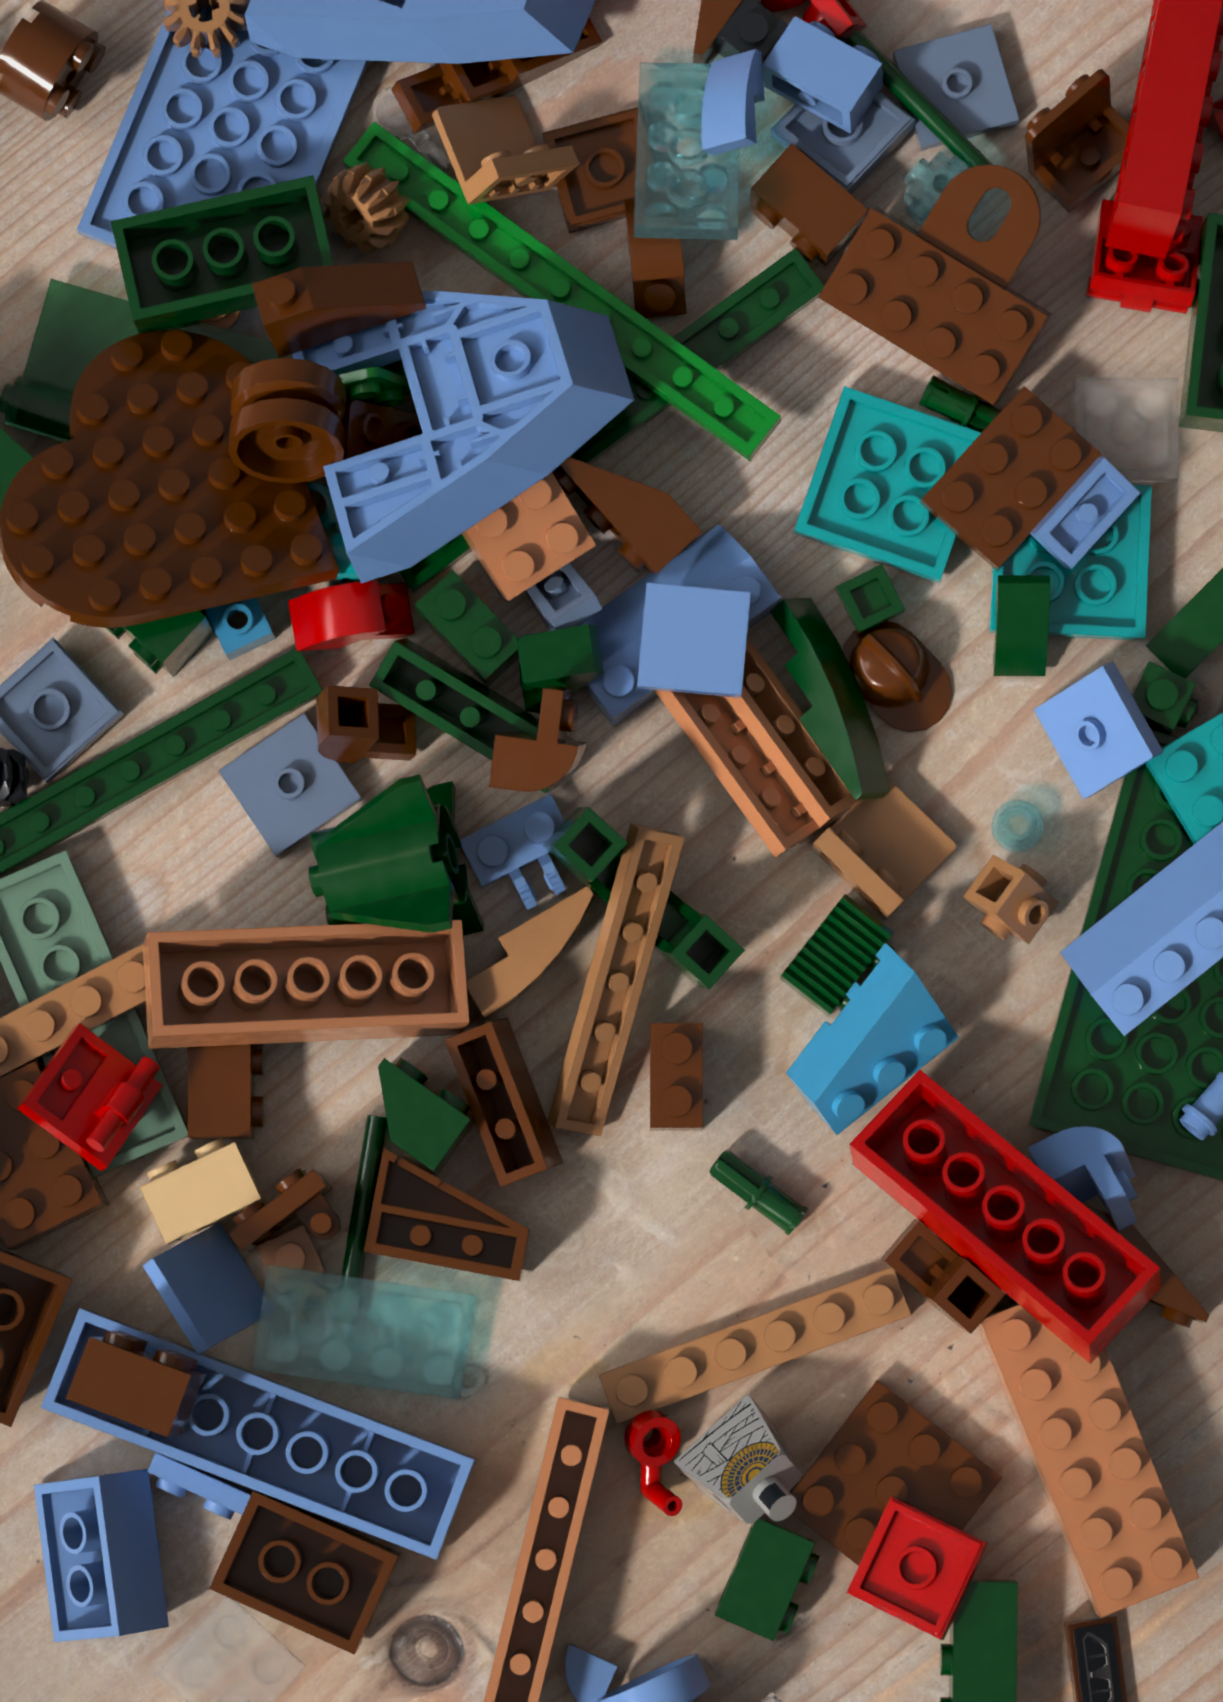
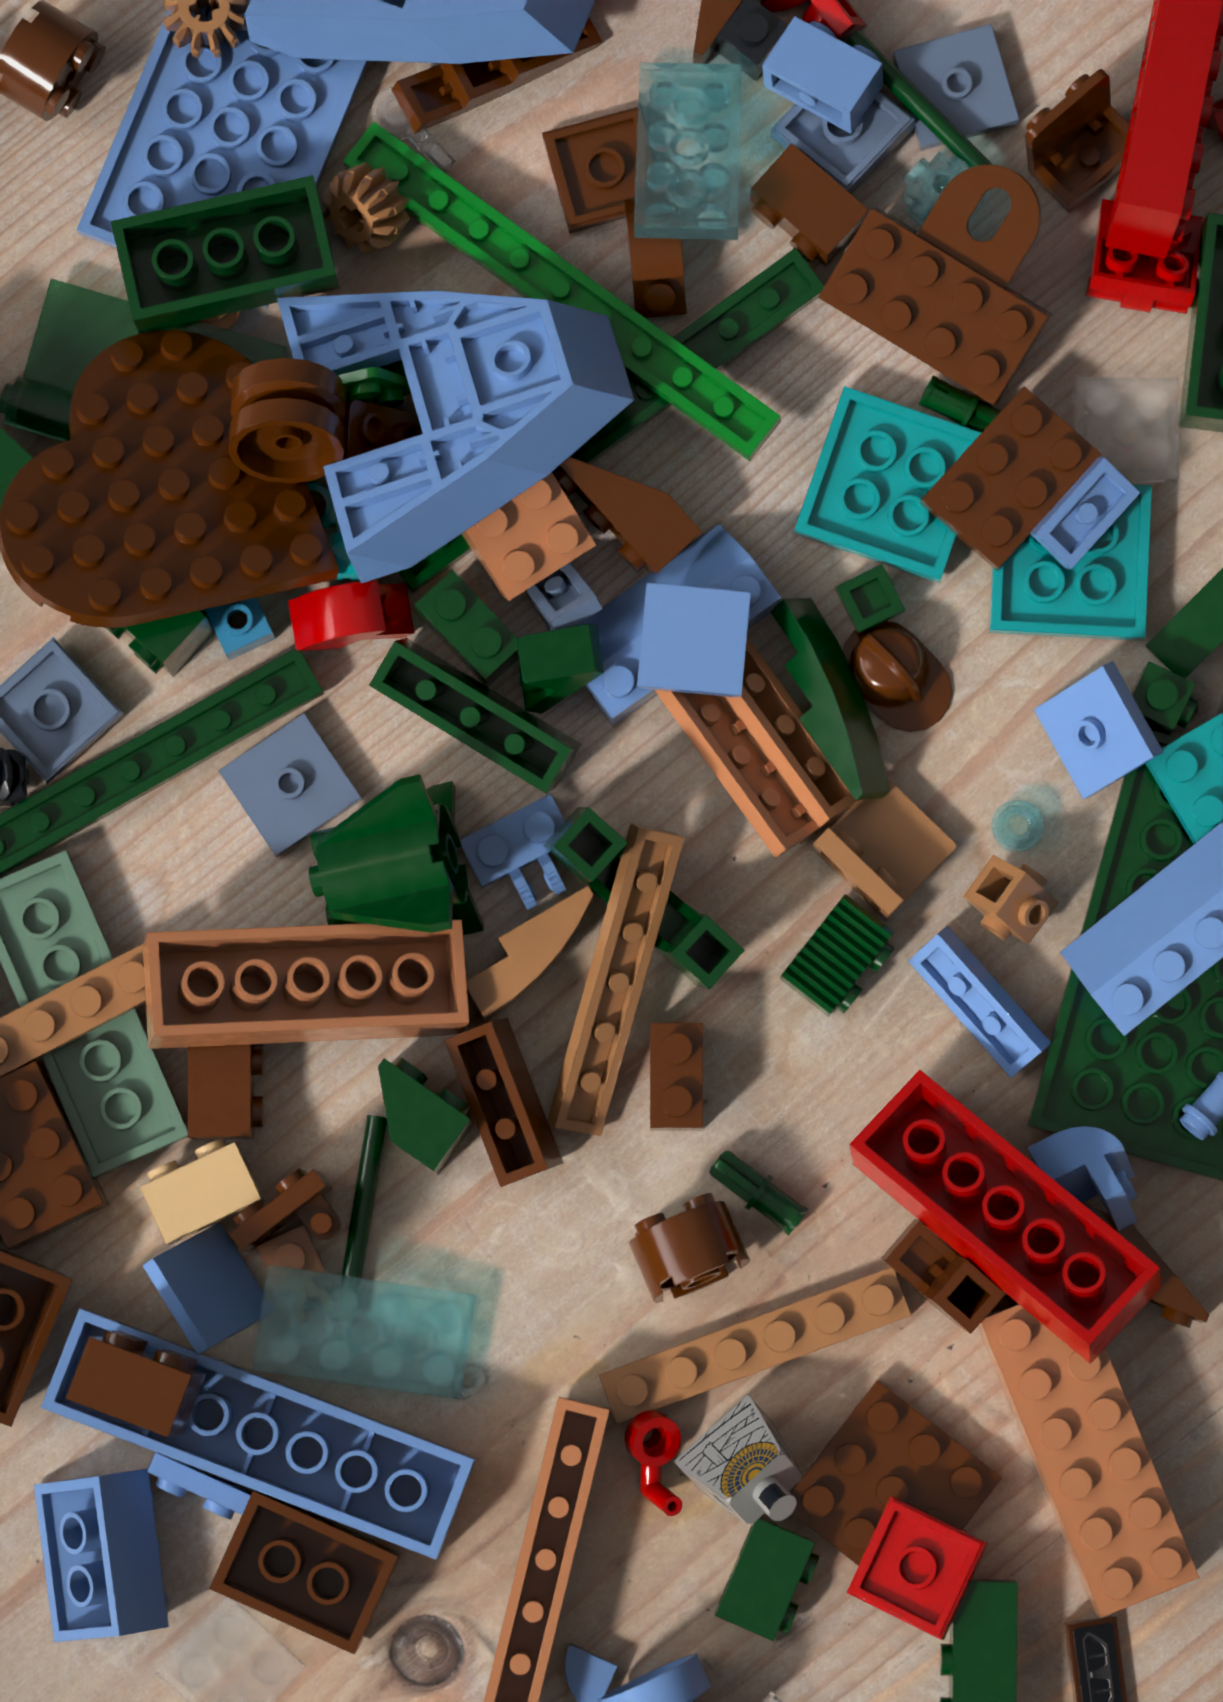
(91, 1096): red plate -> none
(334, 301): reddish brown slope -> none
(358, 727): reddish brown brick -> none
(439, 1225): reddish brown wedge -> none
(497, 152): medium nougat bracket -> none
(542, 760): reddish brown brick -> none
(687, 1248): none -> reddish brown brick
(729, 102): medium blue slope -> none
(872, 1044): dark azure wedge -> none
(979, 1001): none -> medium blue plate
(1021, 625): dark green slope -> none

